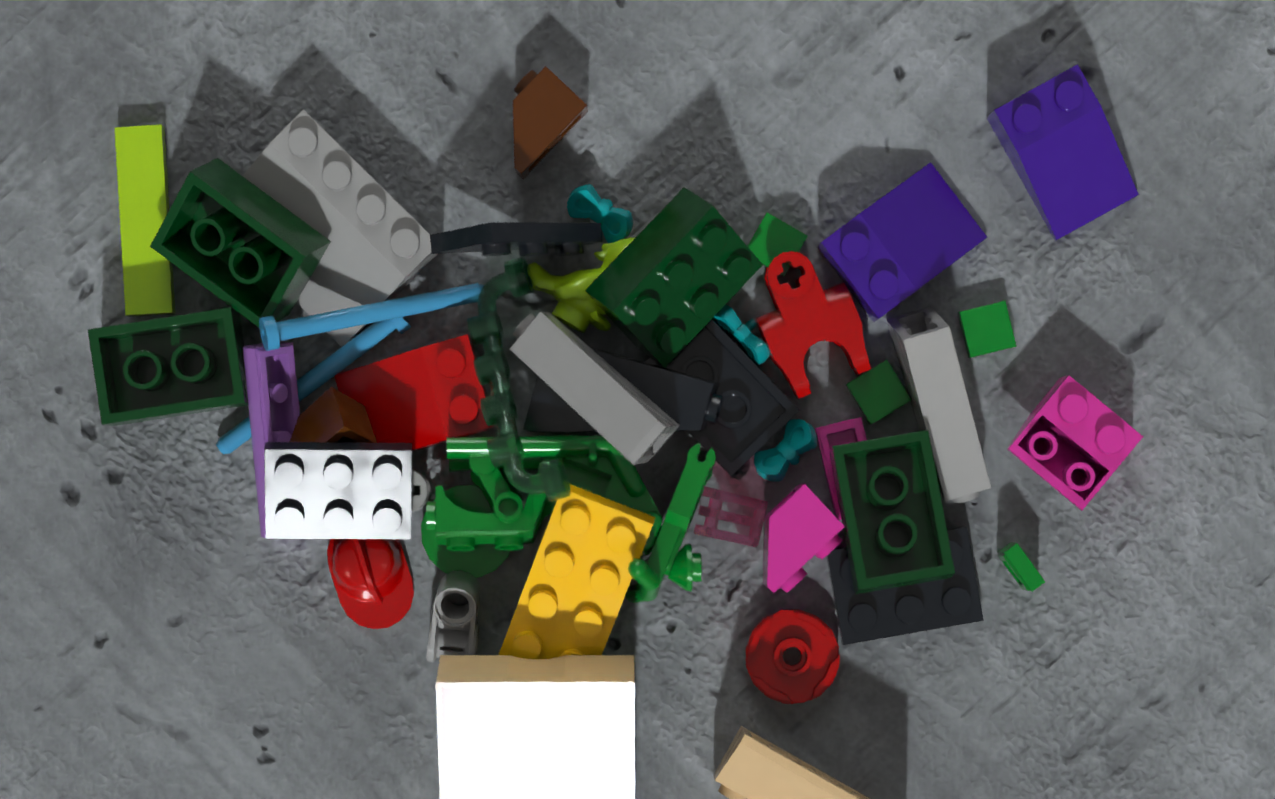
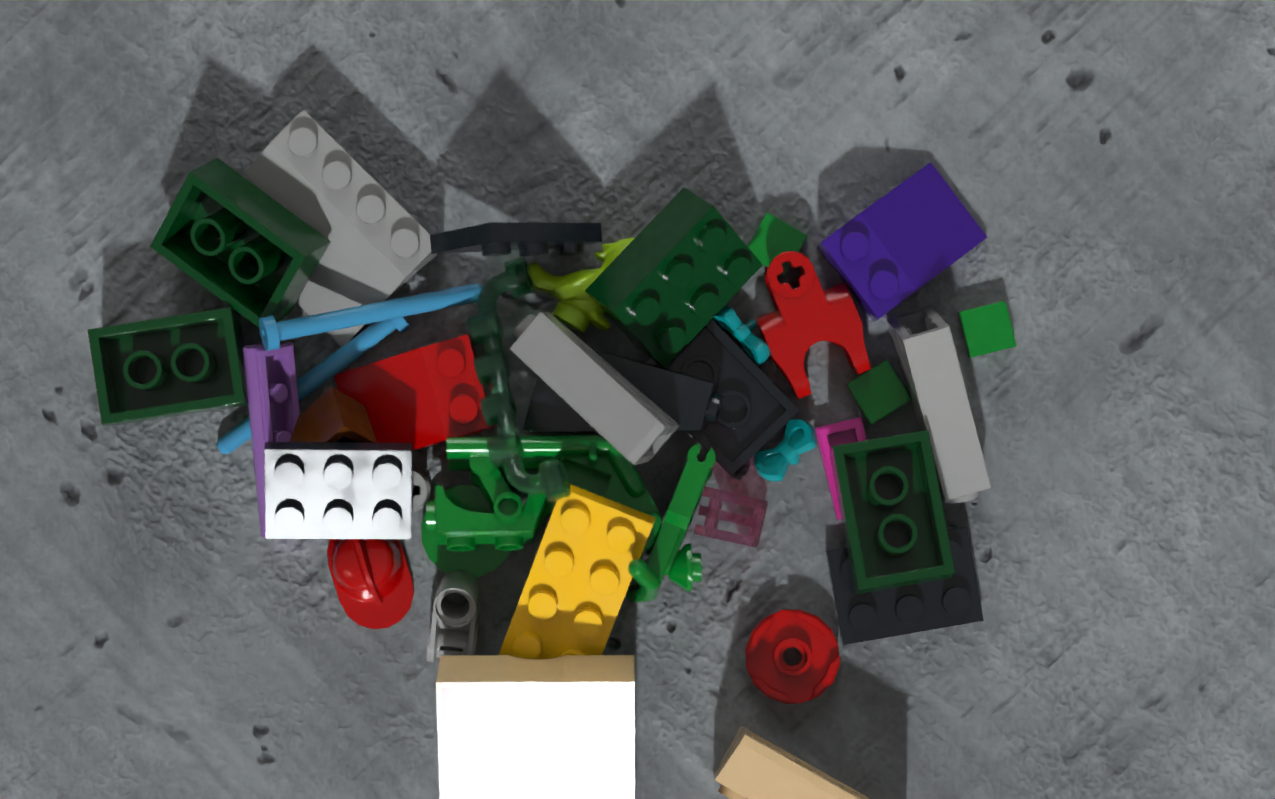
(142, 211): lime tile -> none
(542, 117): reddish brown slope -> none
(586, 203): teal piece -> none
(794, 534): dark pink slope -> none
(1020, 567): green tile -> none
(1064, 152): dark purple slope -> none
(1073, 441): dark pink slope -> none

